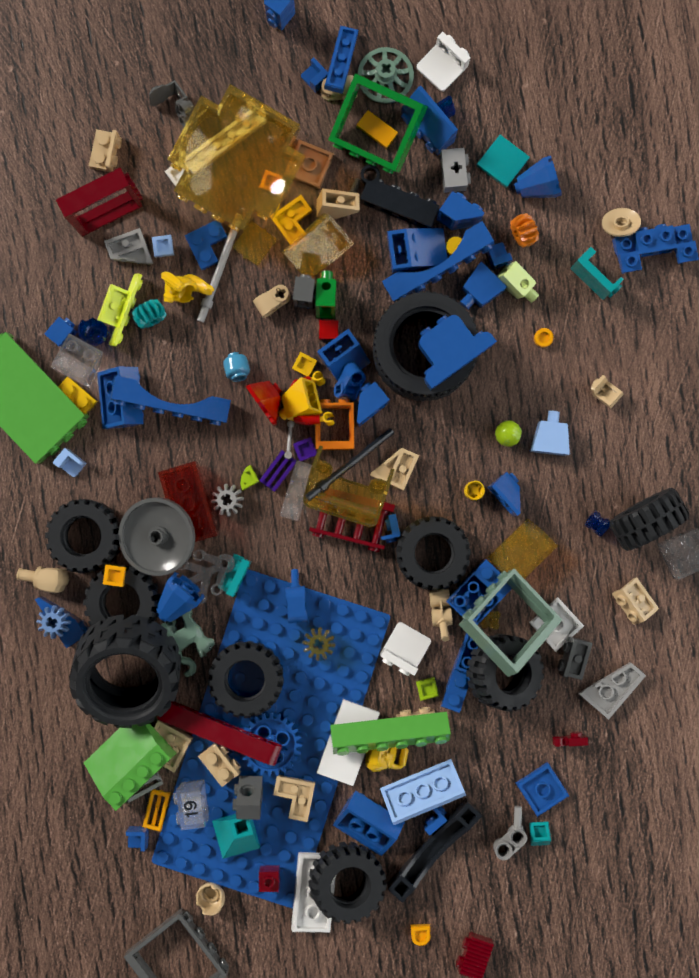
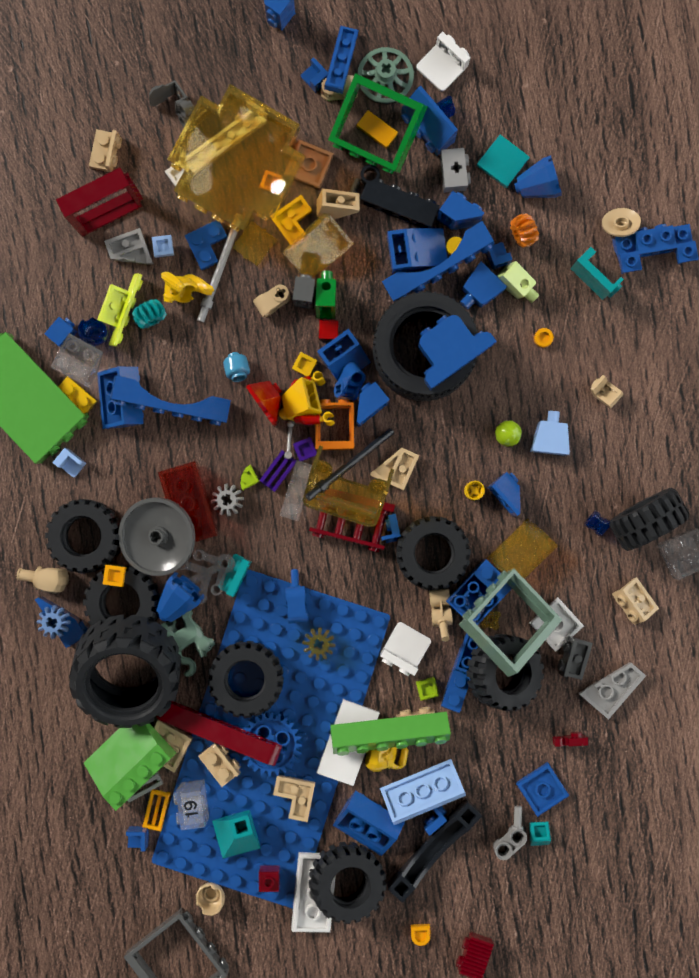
(249, 797): dark grey brick -> none

